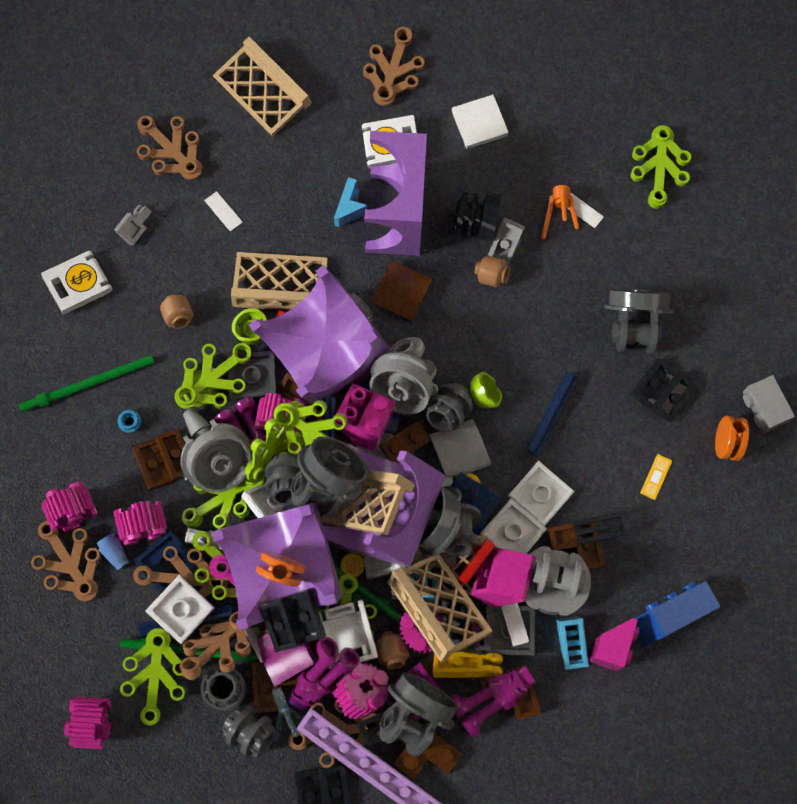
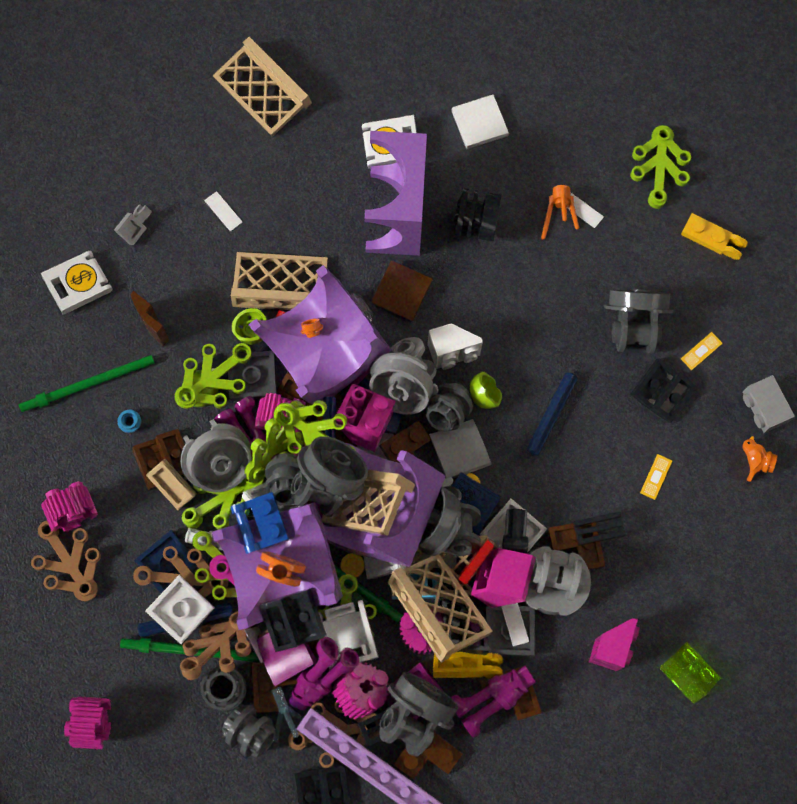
(113, 551): medium blue cone -> none
(140, 522): dark pink brick -> none
(150, 318): none -> reddish brown slope
(154, 672): lime plant -> none
(171, 150): medium nougat plant -> none
(171, 484): none -> tan tile
(176, 311): medium nougat head -> none
(196, 423): light grey cone -> none
(267, 519): none -> blue plate
(311, 327): none -> orange plate
(348, 207): medium azure slope -> none
(391, 650): medium nougat head -> none
(393, 70): medium nougat plant -> none
(452, 345): none -> white slope
(492, 271): medium nougat head -> none
(507, 240): light grey slope -> none
(515, 531): none -> black piece
(541, 493): white tile -> none
(564, 643): medium azure slope -> none
(675, 612): blue wedge -> none
(690, 673): none -> clear neon green bracket
(701, 351): none -> yellow sticker
(713, 237): none -> yellow hinge
(732, 438): orange head -> none
(758, 458): none -> orange animal

